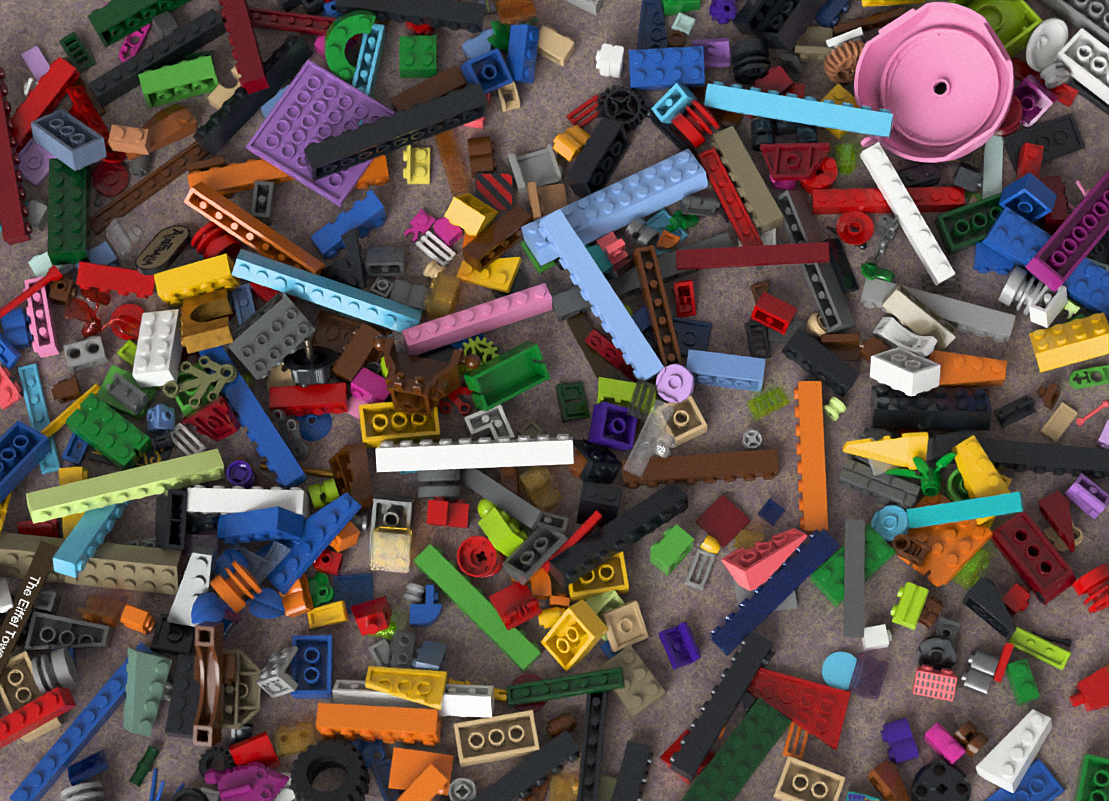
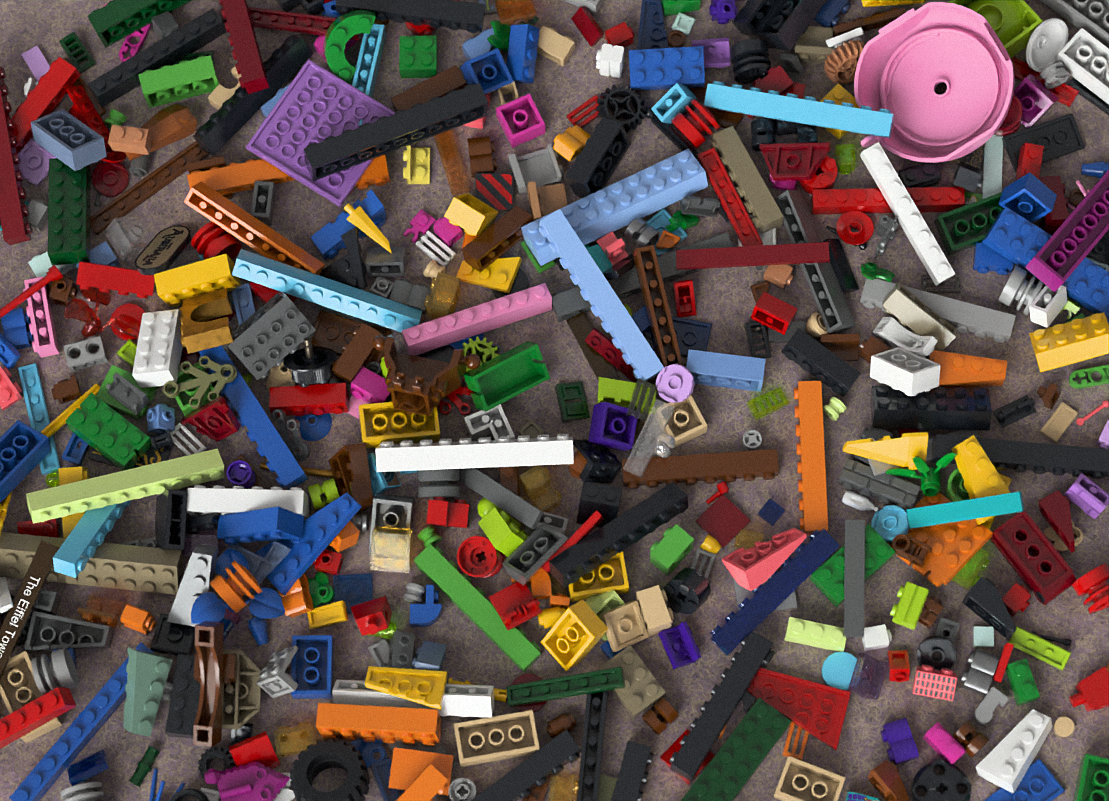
(54, 482): none -> clear neon green hinge
(115, 118): none -> bright green wheel
(259, 630): none -> blue cone
(365, 224): none -> yellow bar
(381, 480): none -> medium azure panel
(429, 536): none -> bright green wheel
(520, 120): none -> dark pink brick
(587, 26): none -> dark red tile
(620, 35): none -> red brick
(654, 610): none -> tan brick
(665, 711): none -> reddish brown wheel
(687, 591): none -> black brick
(722, 488): none -> red hand
(779, 275): none -> nougat brick
(815, 634): none -> yellowish green brick
(858, 501): none -> white piece
(898, 665): none -> red bracket
(983, 636): none -> light aqua tile
(984, 712): none -> light grey leg
(1063, 726): none -> tan tile
(1075, 197): none -> reddish brown tile
(1095, 169): none -> blue cone

